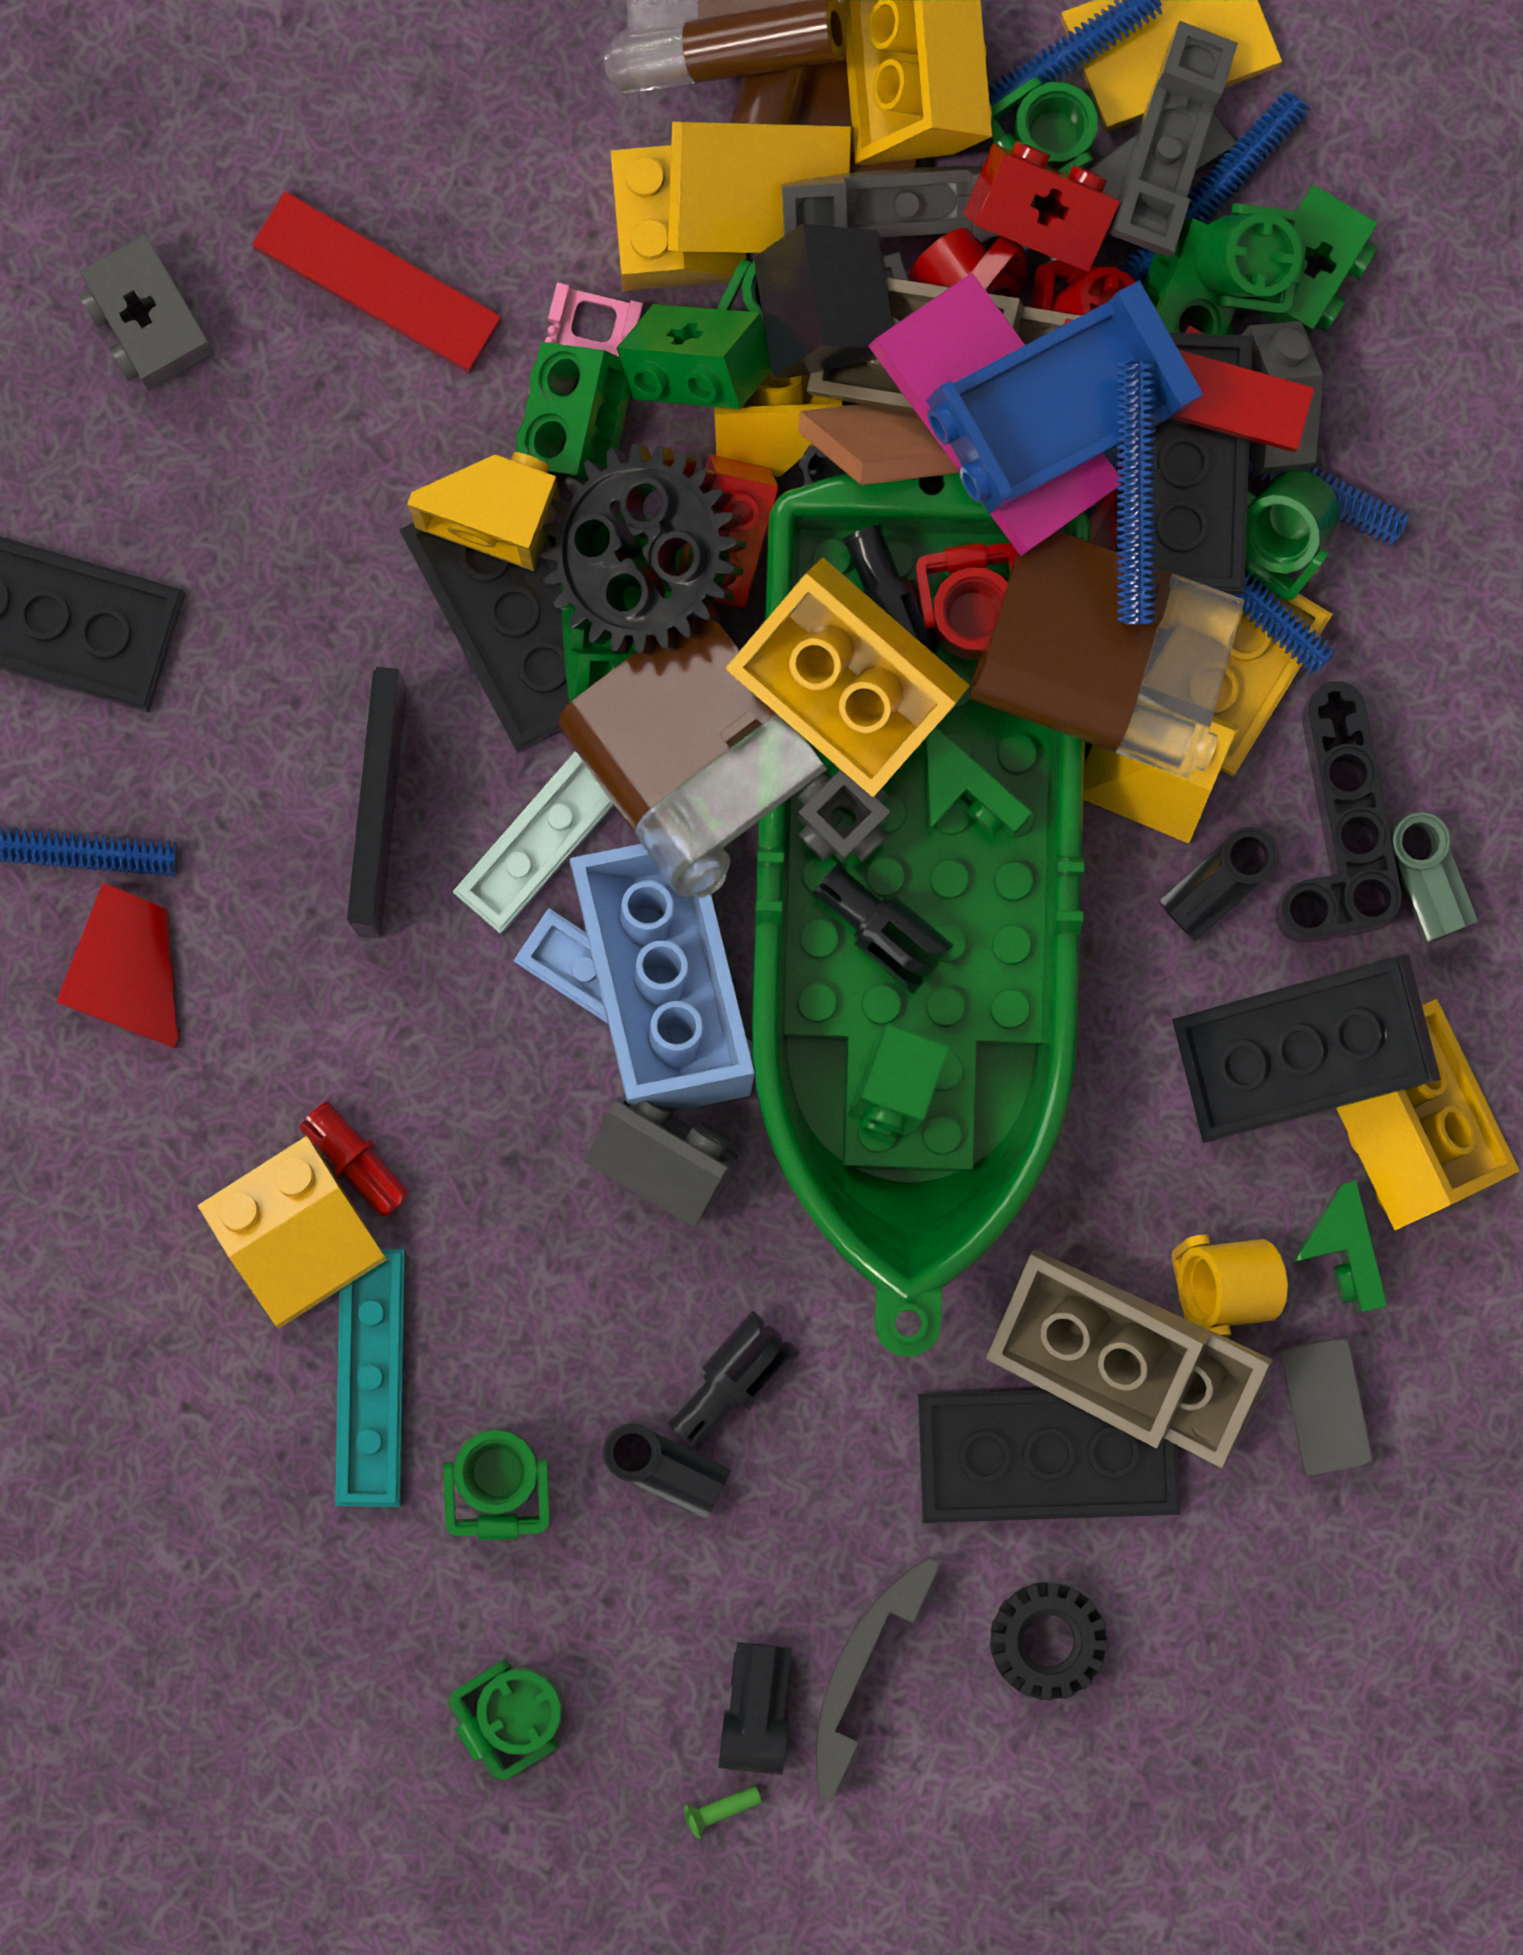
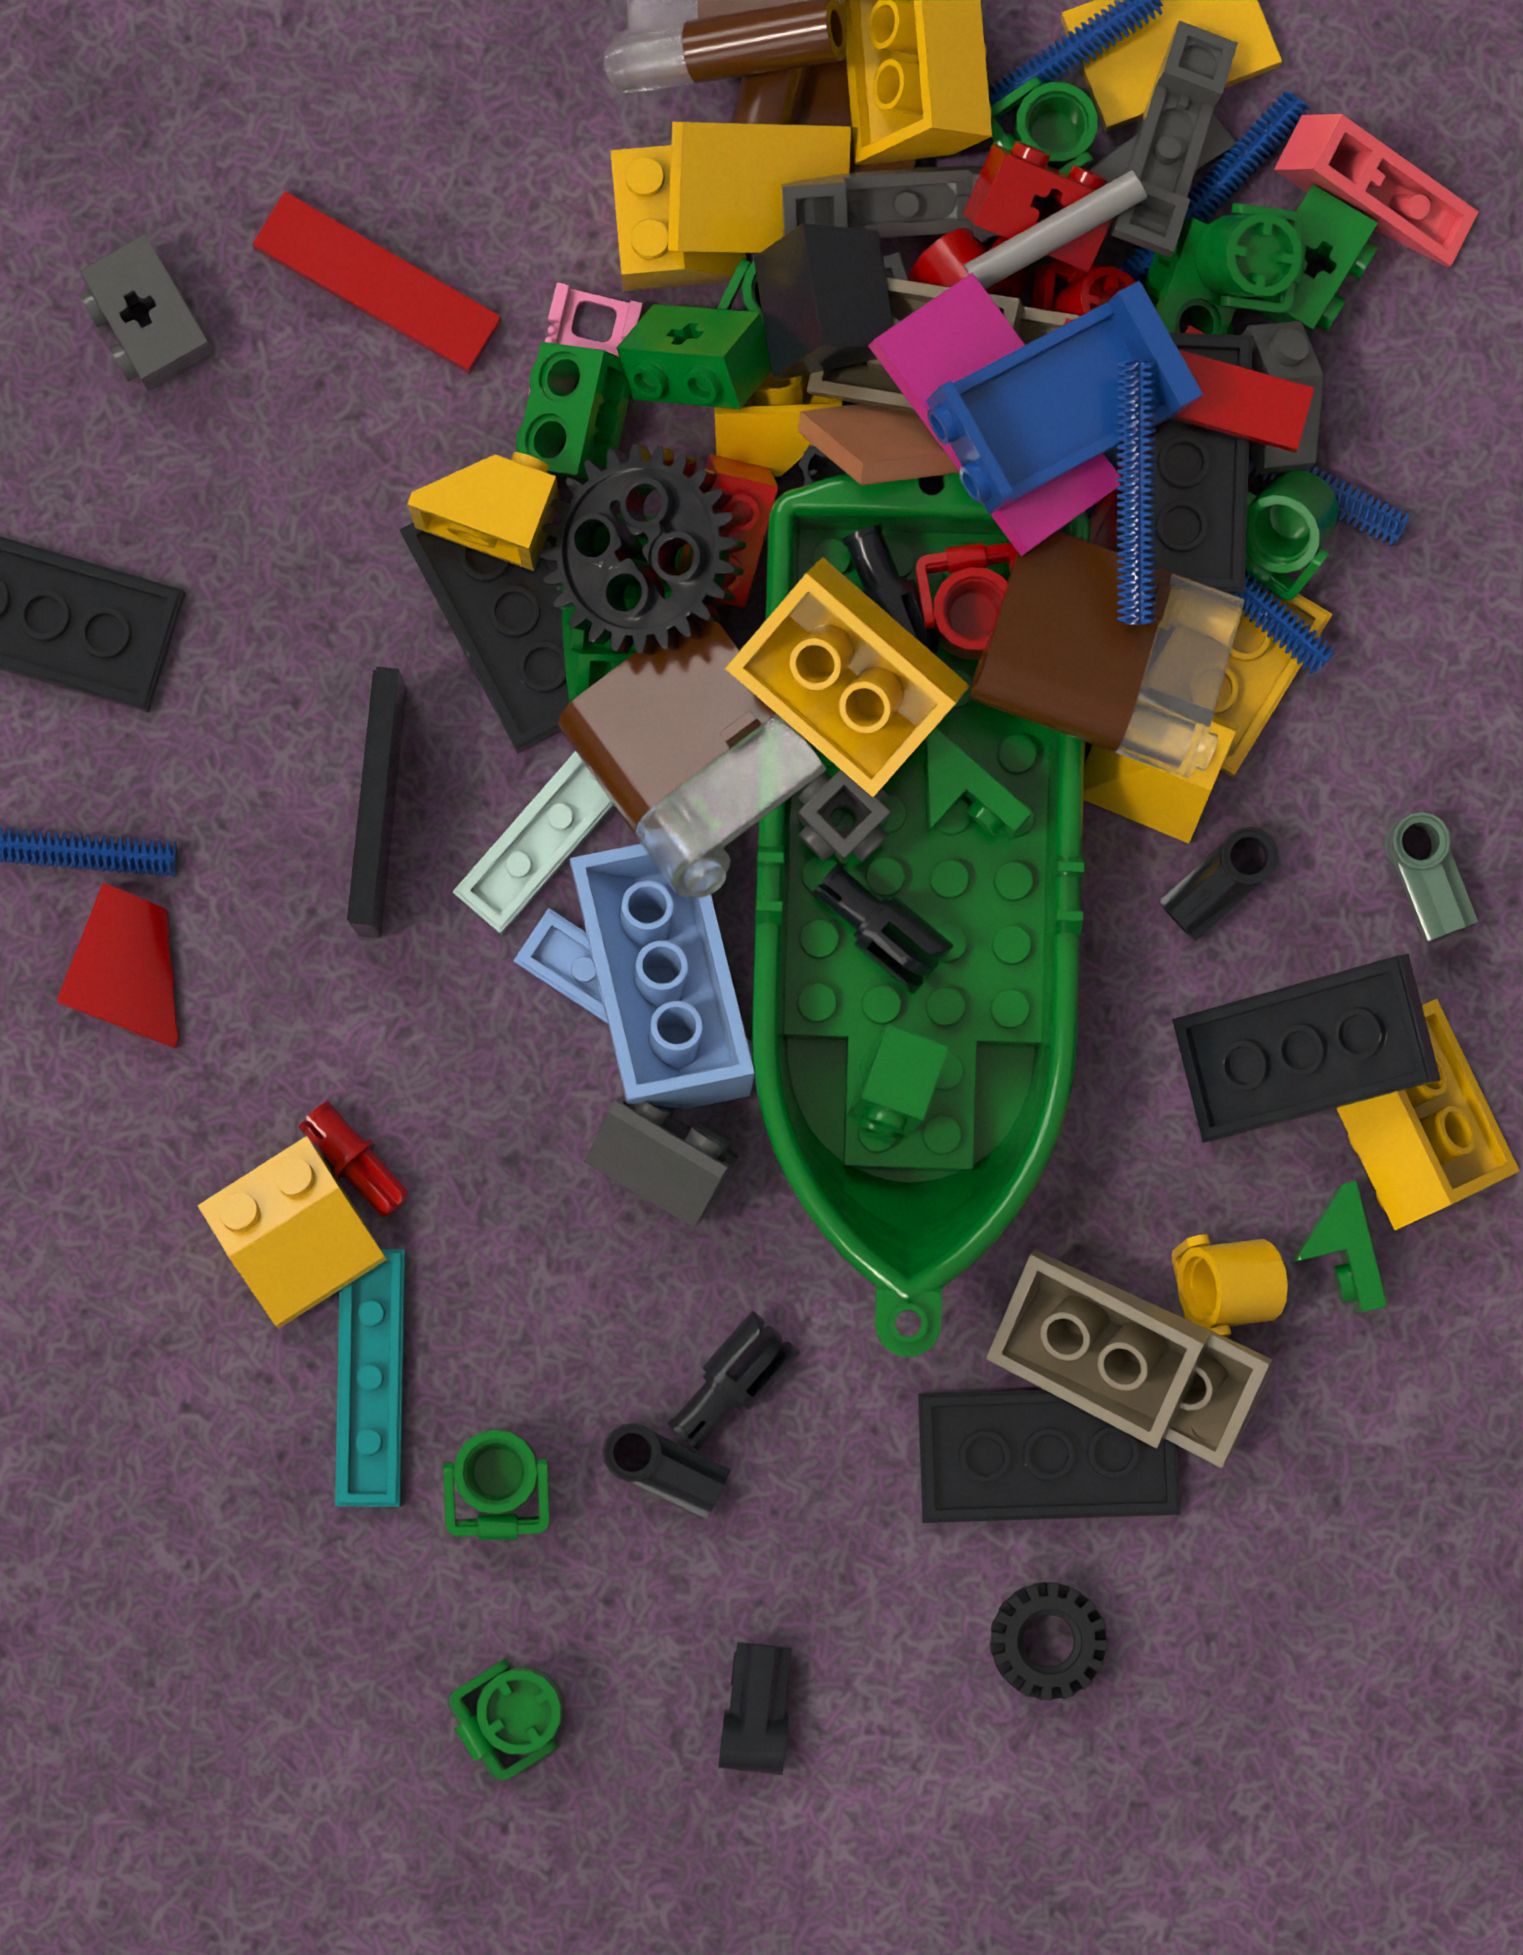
(699, 1818): bright green piece -> none
(834, 1747): dark grey slope -> none
(1057, 230): none -> light grey piece
(1326, 1406): dark grey slope -> none
(1338, 809): black beam -> none
(1377, 183): none -> coral slope

